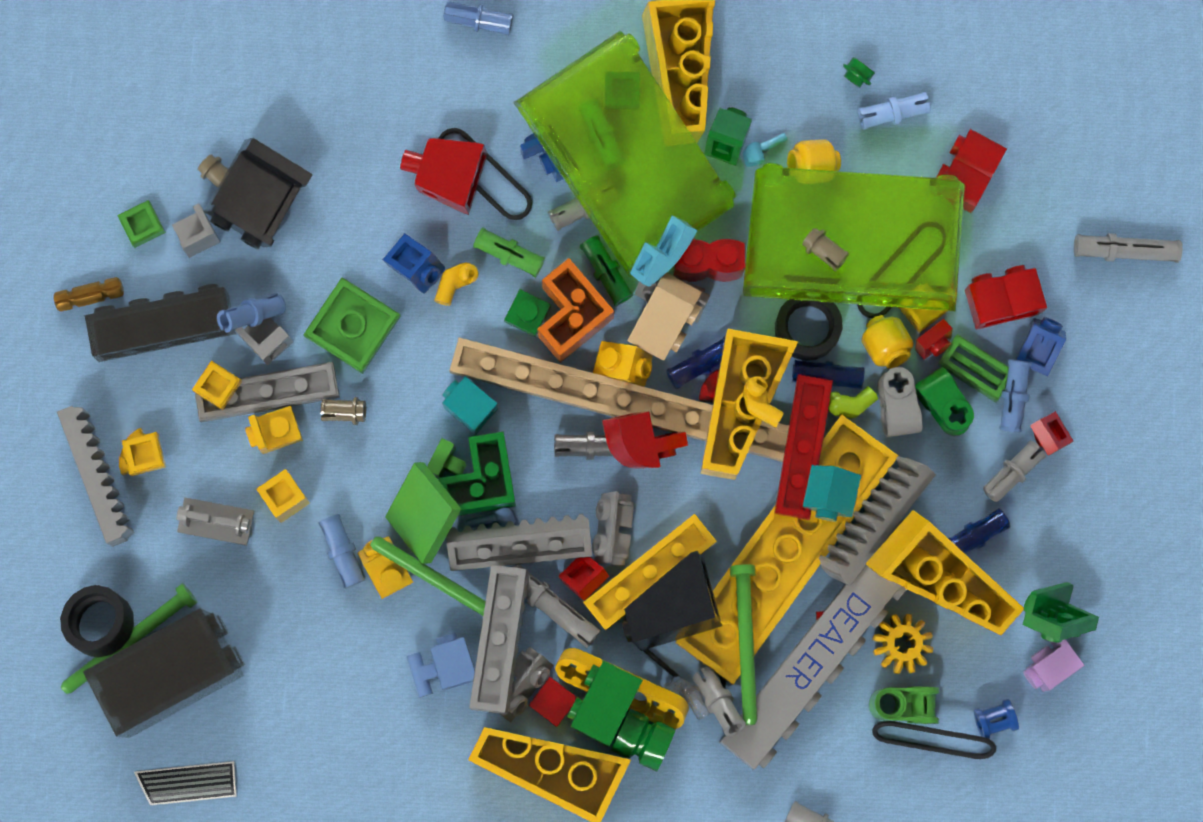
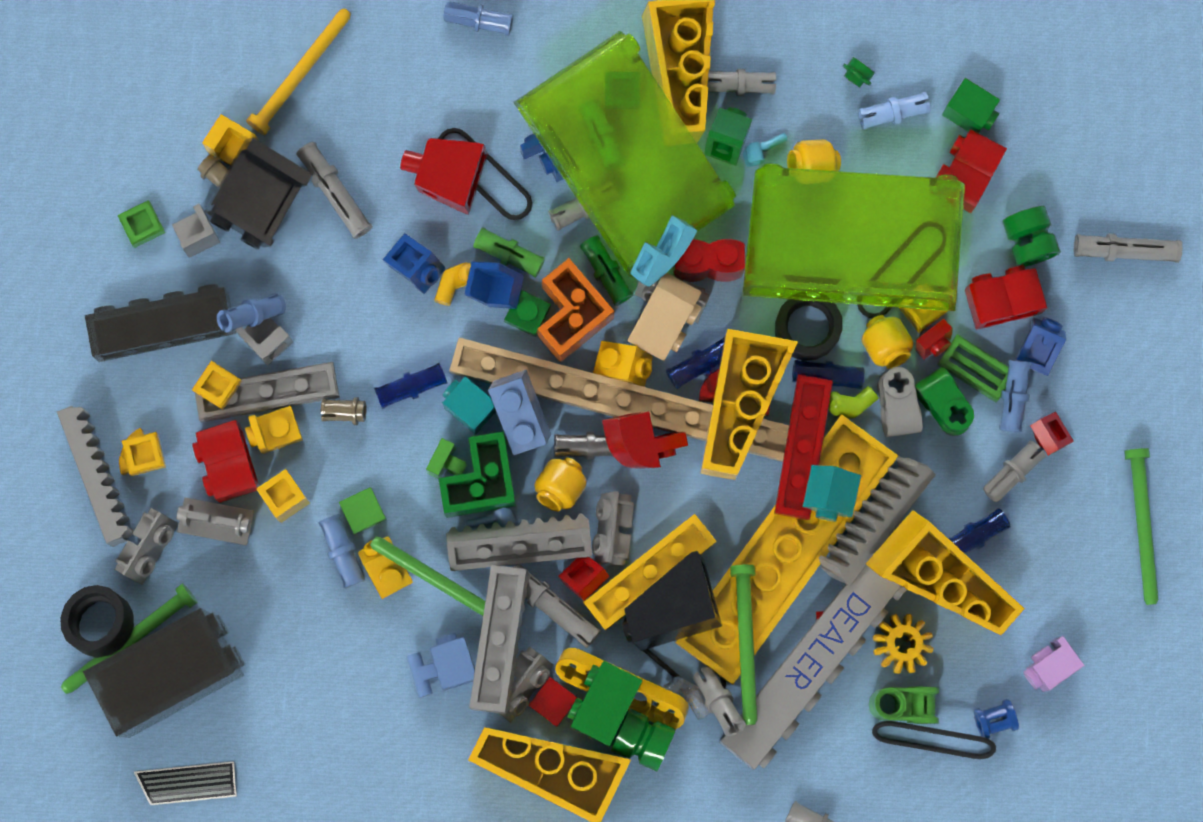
(88, 294): pearl gold axle -> none
(139, 560): none -> light grey hinge
(226, 139): none -> yellow panel
(226, 461): none -> red brick
(260, 121): none -> yellow bar
(326, 178): none -> light grey pin
(352, 325): bright green tile -> none
(362, 510): none -> bright green tile
(410, 385): none -> clear blue pin
(423, 512): bright green tile -> none
(494, 285): none -> blue panel
(519, 412): none -> medium blue brick
(560, 484): none -> yellow head
(741, 82): none -> light grey pin
(757, 401): yellow arm -> none
(825, 249): dark tan pin -> none
(972, 107): none -> green brick
(1031, 224): none -> green wheel
(1052, 615): green bracket -> none
(1143, 521): none -> bright green bar

